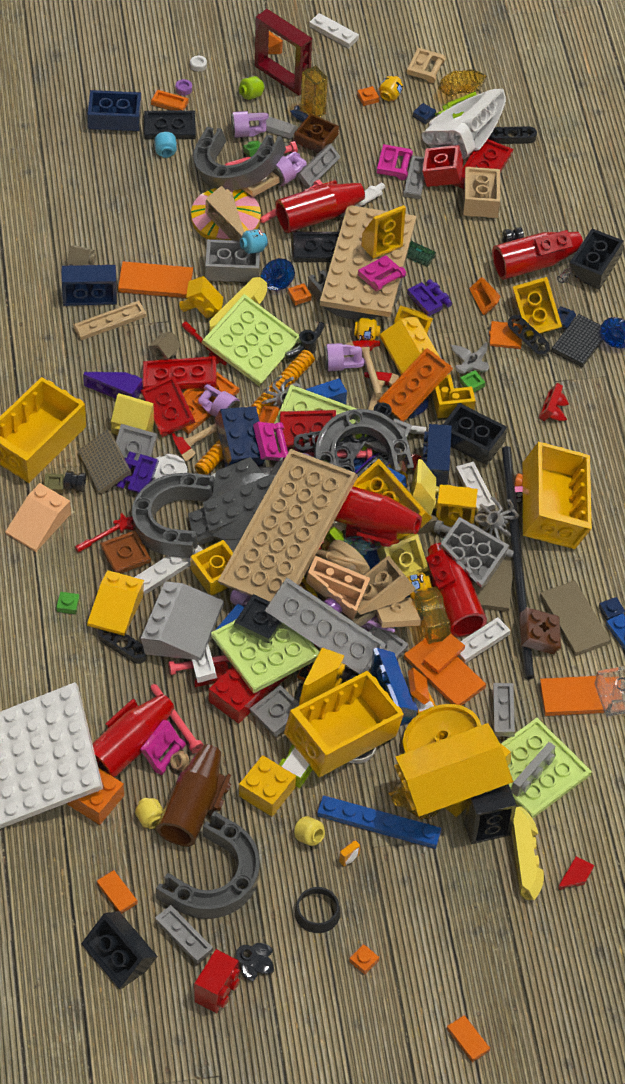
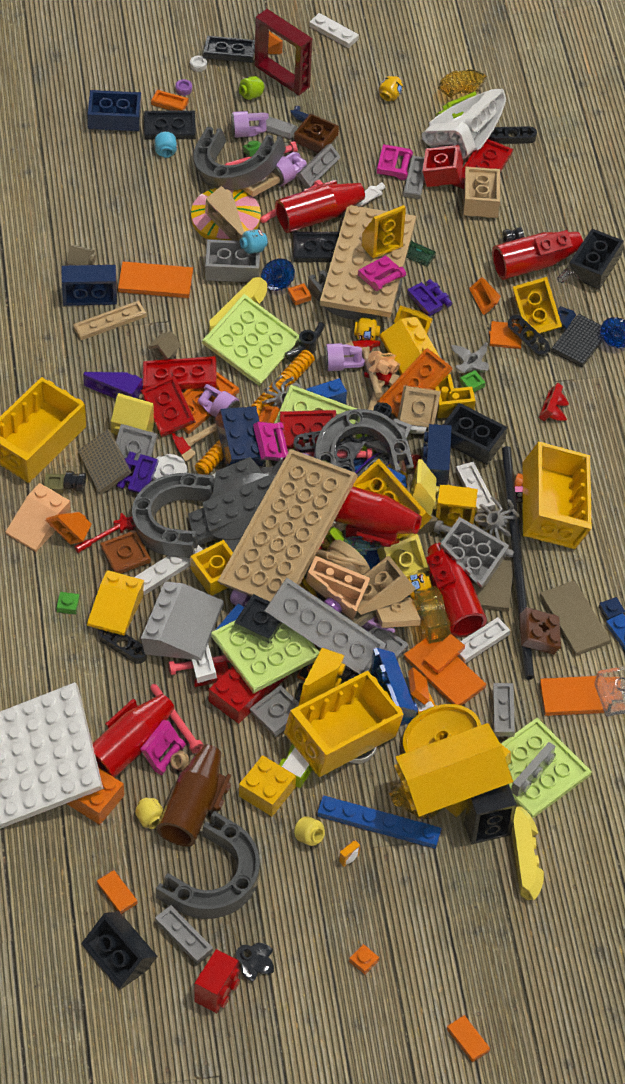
(70, 526): none -> orange slope
(192, 332): red piece -> none
(202, 296): yellow brick -> none
(229, 49): none -> black tile
(312, 926): black tyre -> none
(314, 91): clear yellow brick -> none
(368, 96): orange plate -> none
(383, 362): none -> light nougat hips
(418, 406): none -> tan plate
(421, 62): tan plate -> none
(424, 113): dark blue plate -> none
(577, 873): red tile -> none

